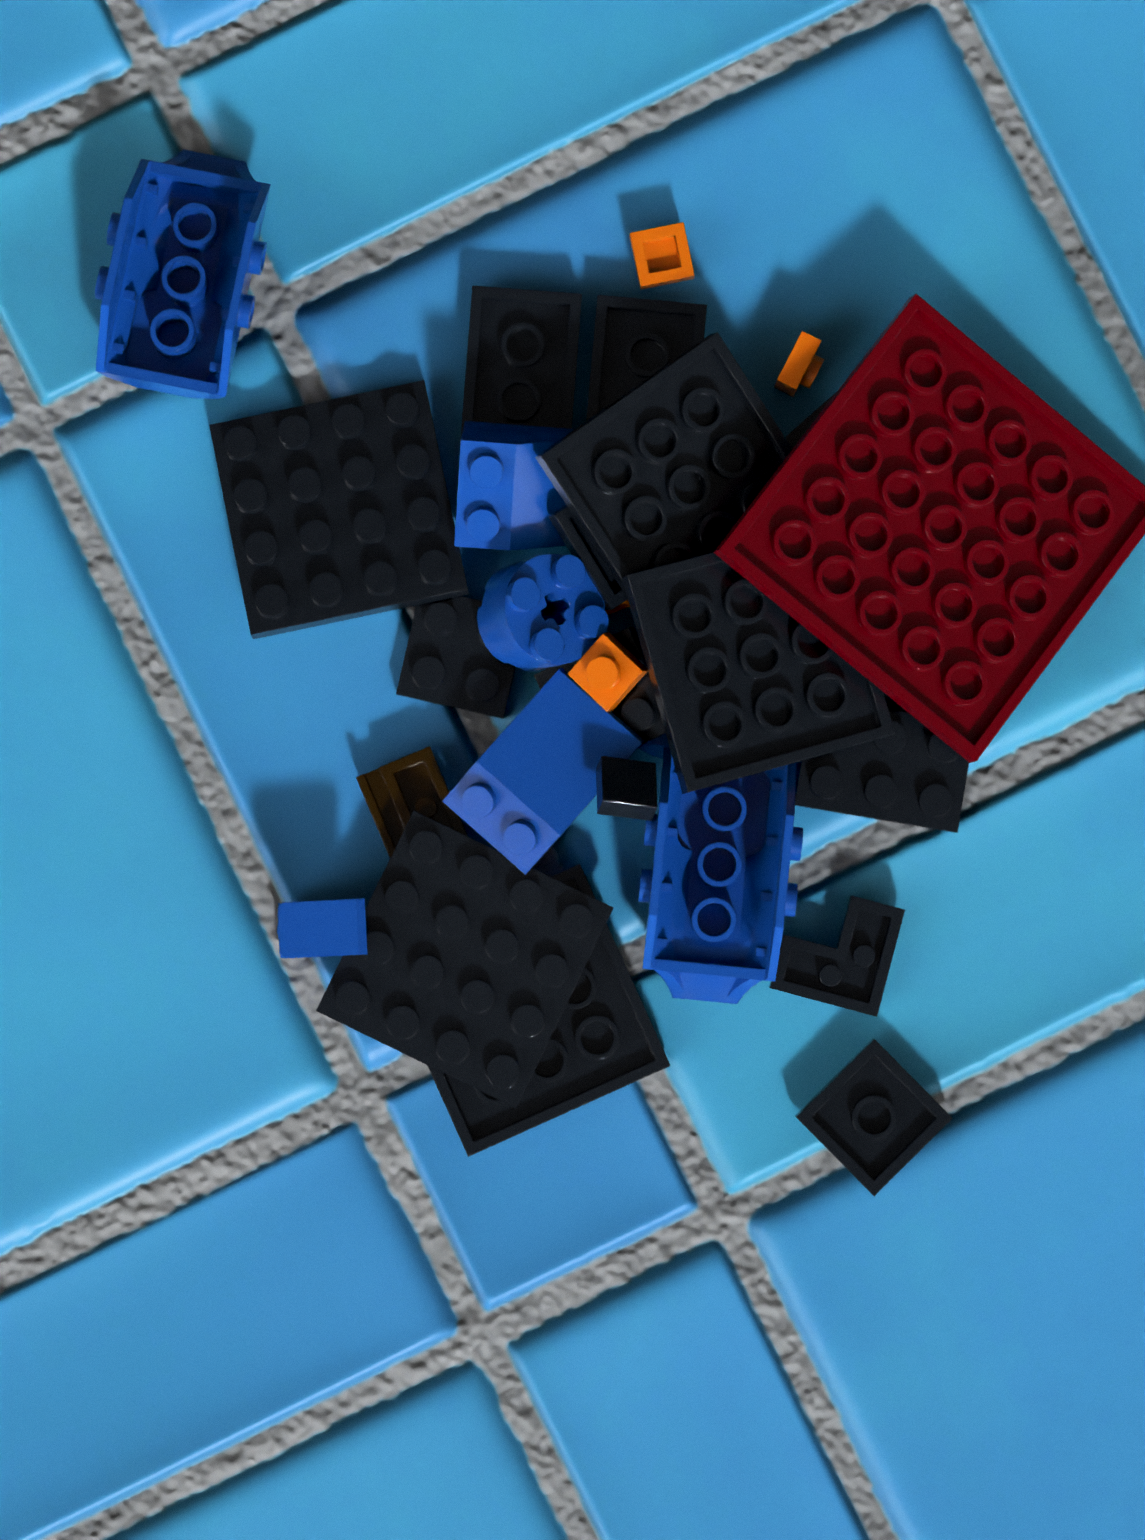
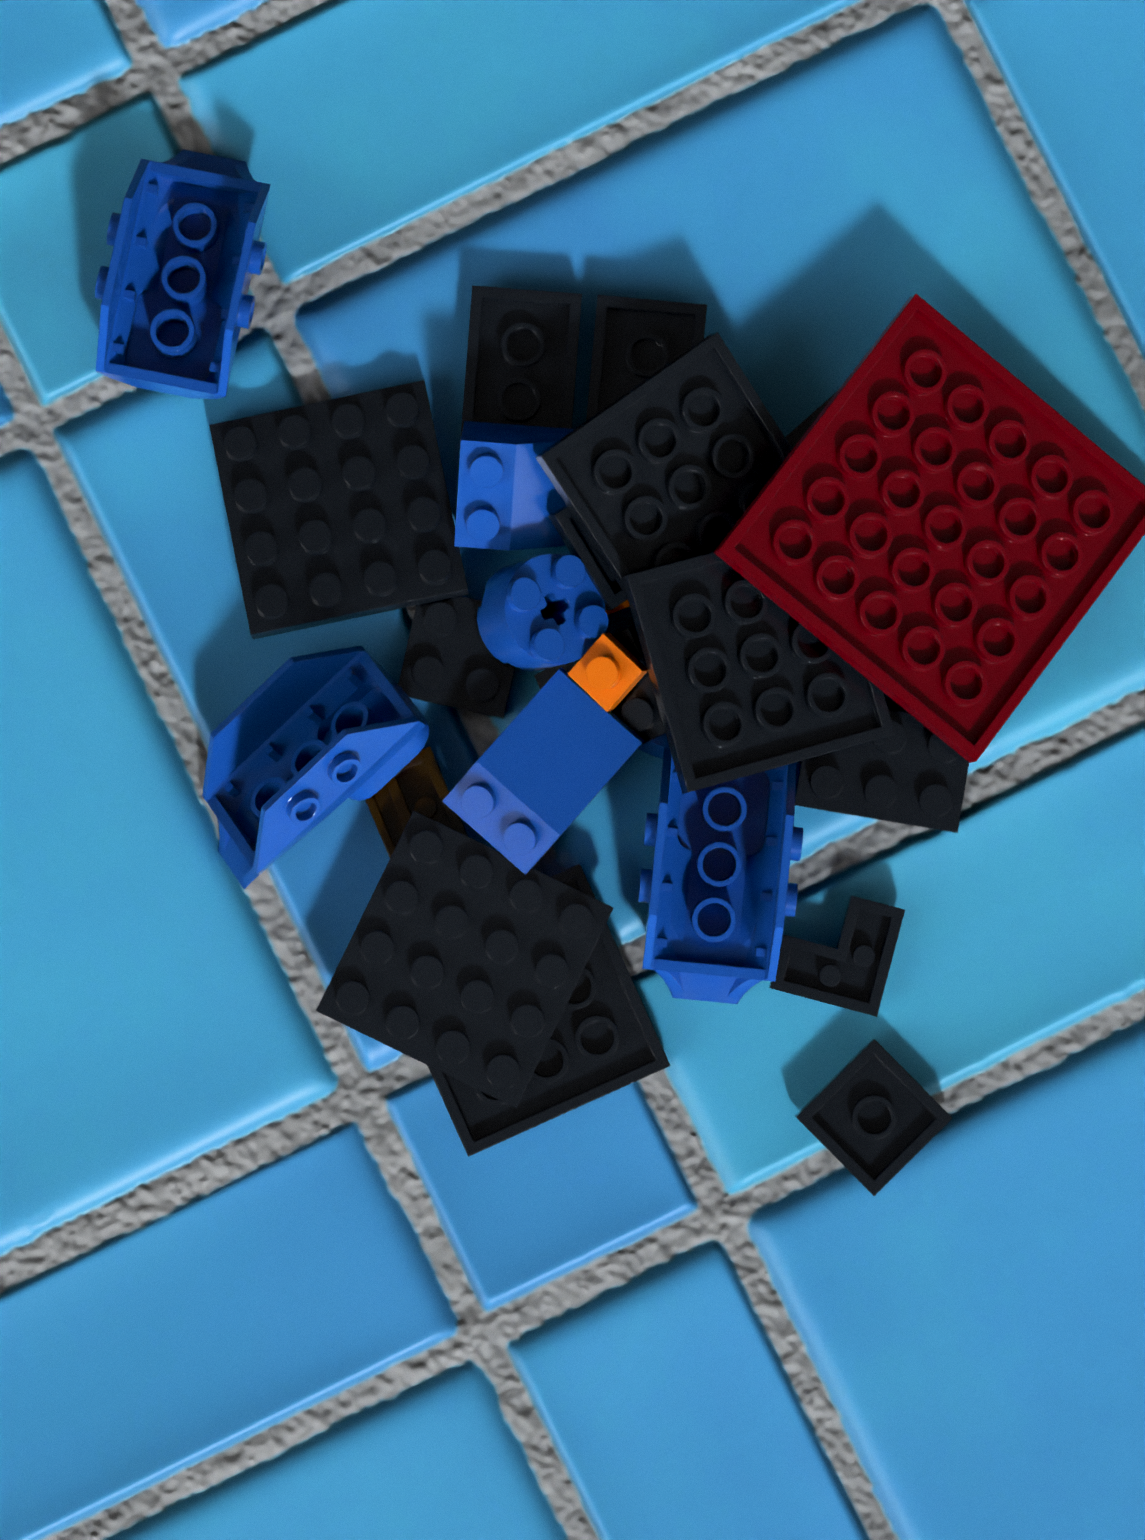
(300, 748): none -> blue slope
(322, 928): blue slope -> none
(626, 788): black tile -> none
(661, 255): orange plate -> none
(801, 365): orange plate -> none

